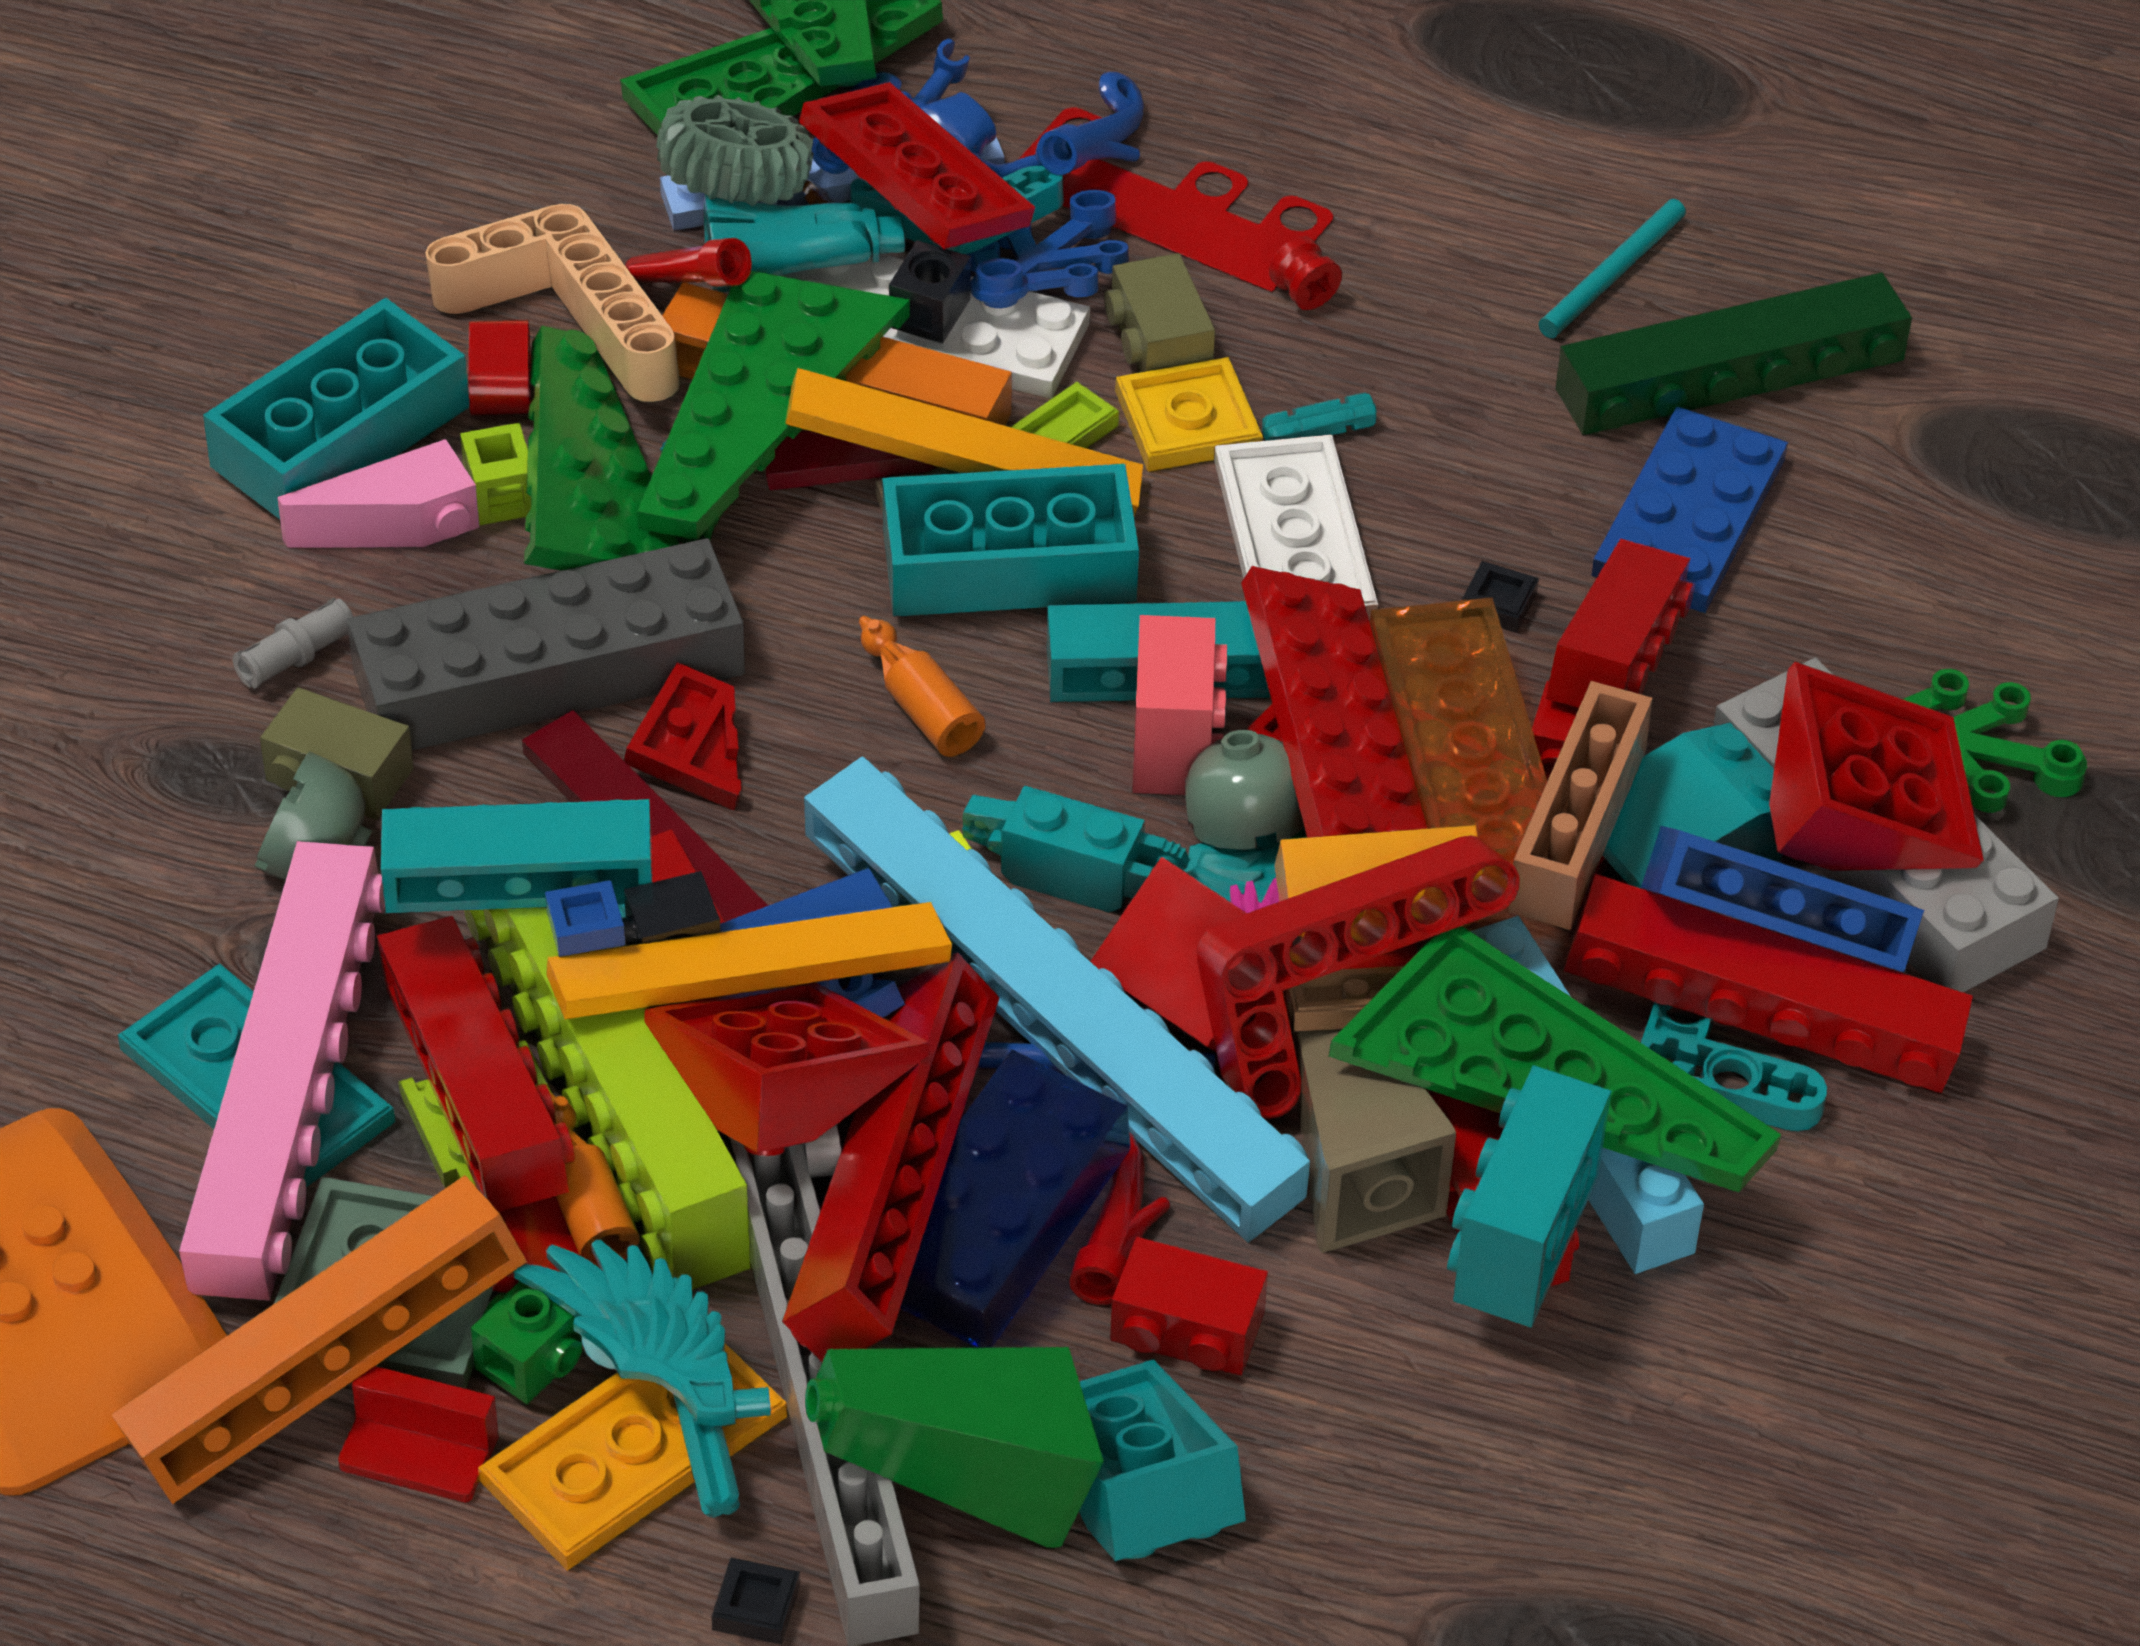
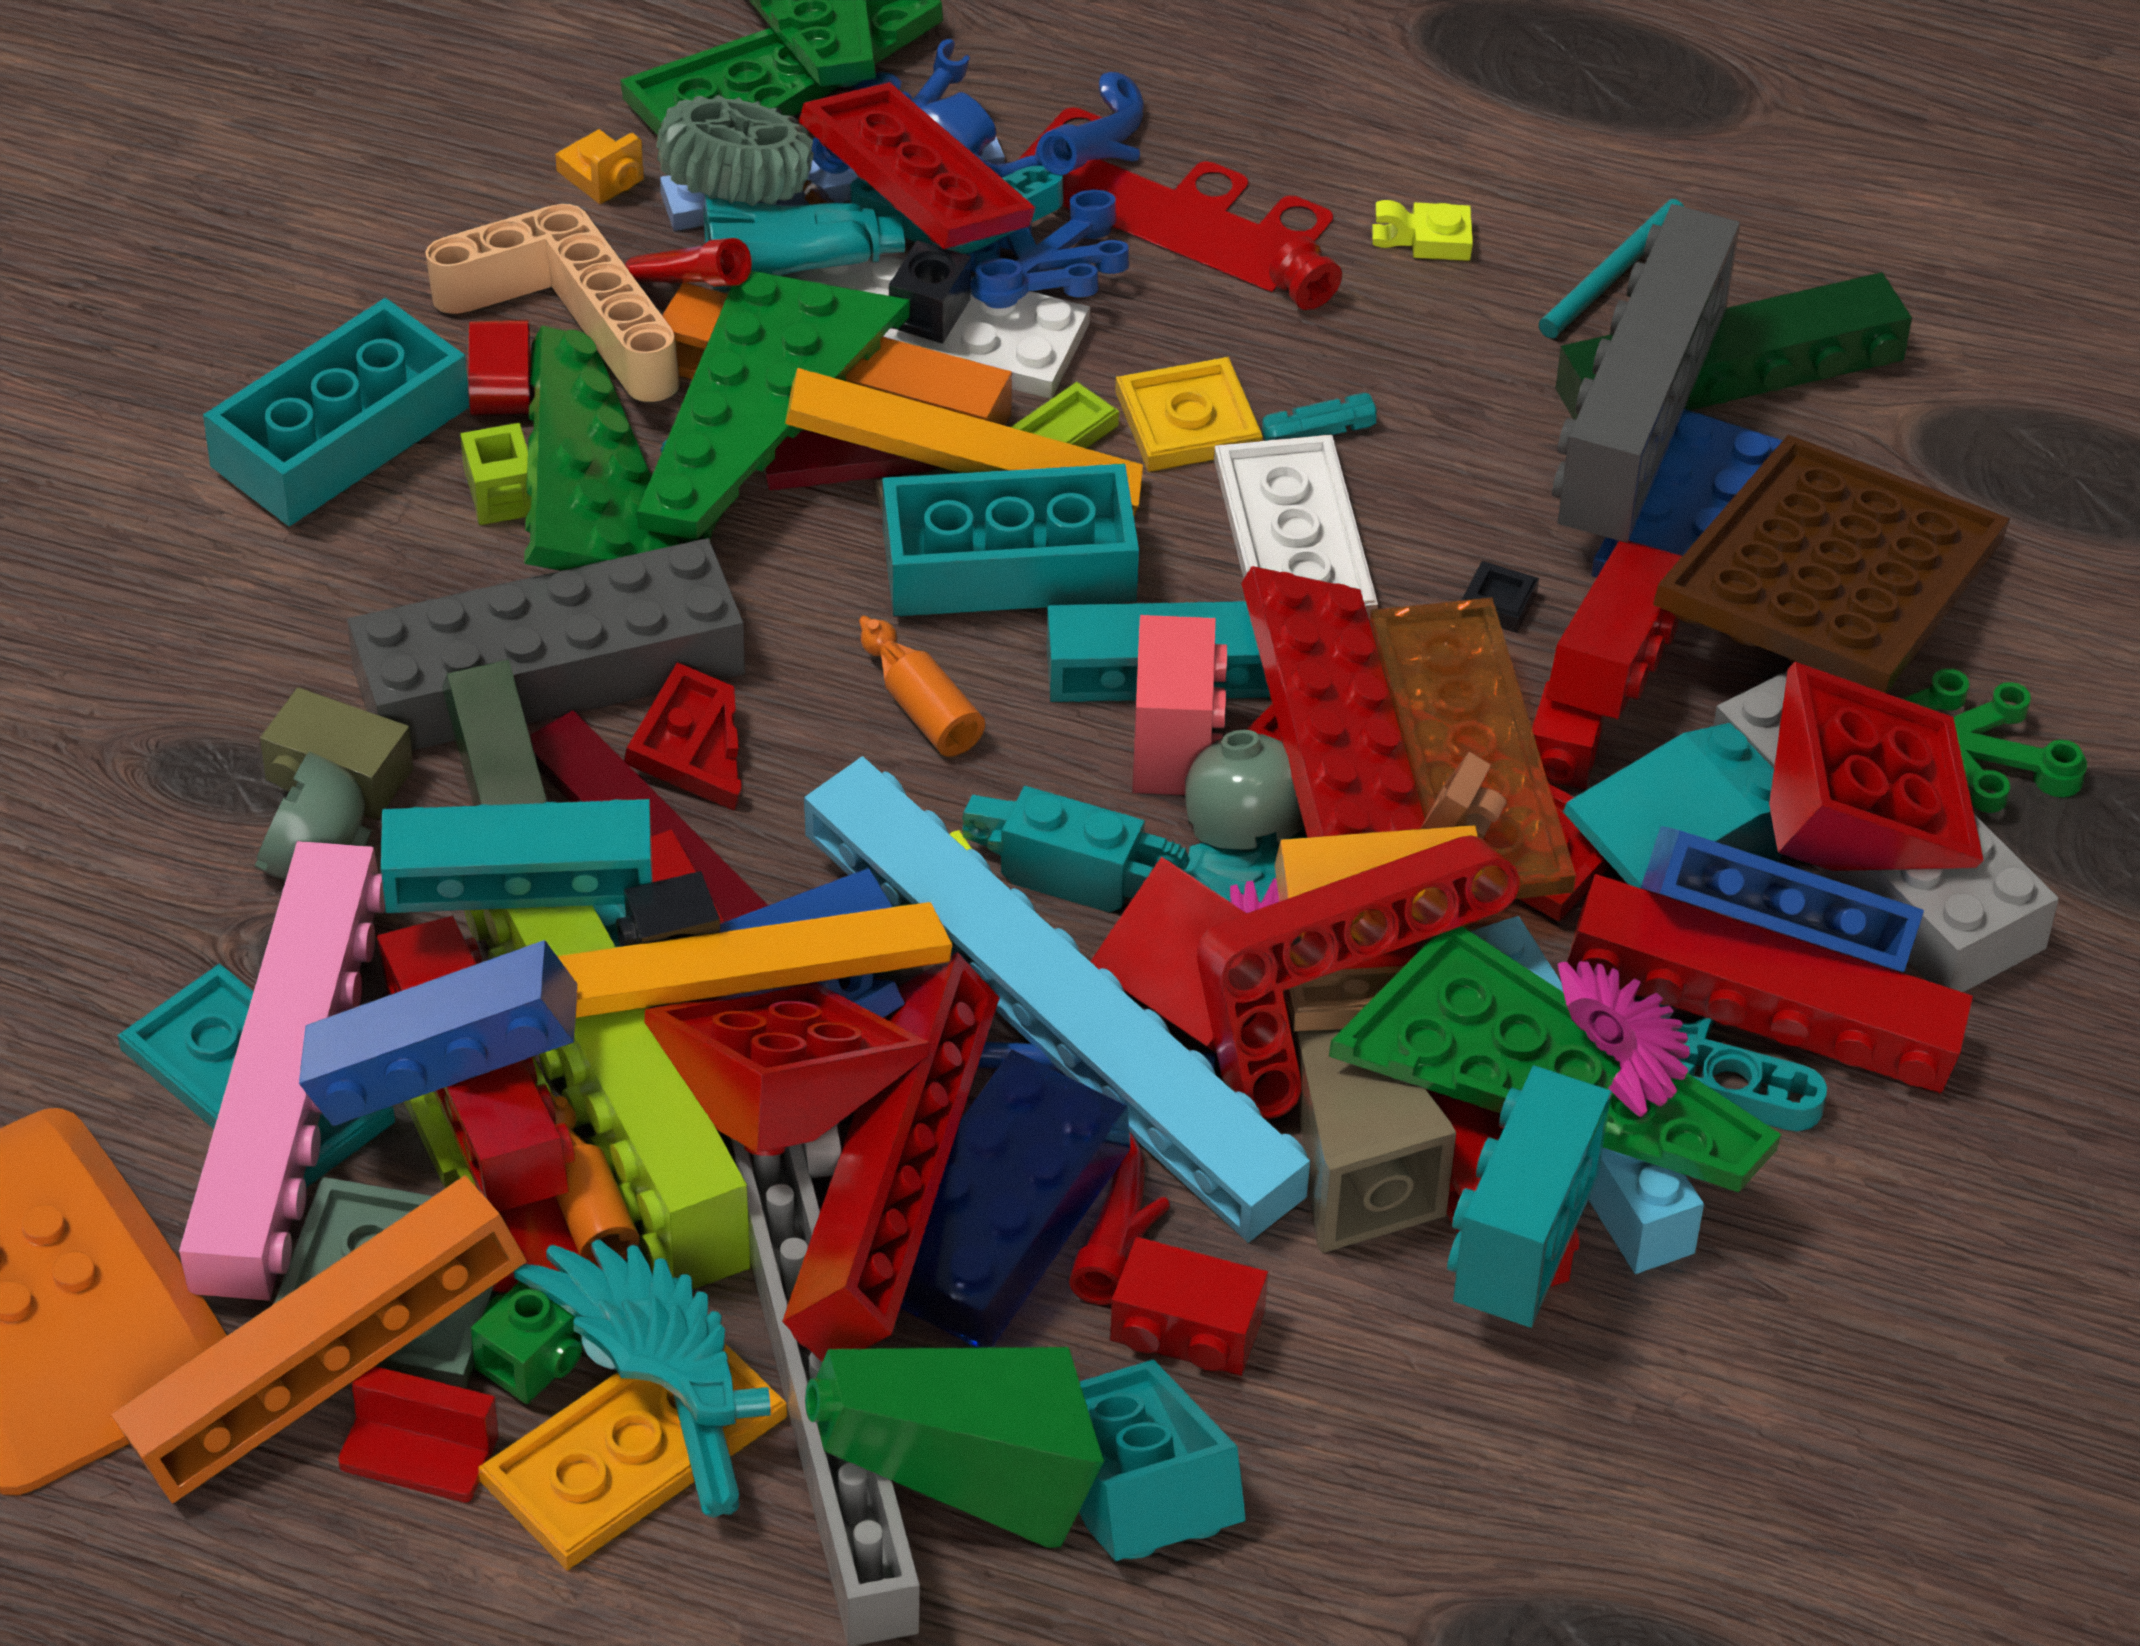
(292, 643): light grey pin -> none
(386, 504): bright pink slope -> none
(439, 1033): none -> blue brick
(492, 736): none -> dark green brick
(585, 918): blue tile -> none
(602, 165): none -> light orange bracket
(756, 1600): black tile -> none
(1159, 314): olive brick -> none
(1430, 229): none -> neon yellow plate
(1464, 800): none -> nougat tile
(1581, 804): nougat brick -> none
(1629, 1031): none -> dark pink hair
(1645, 372): none -> dark grey brick
(1832, 563): none -> reddish brown plate

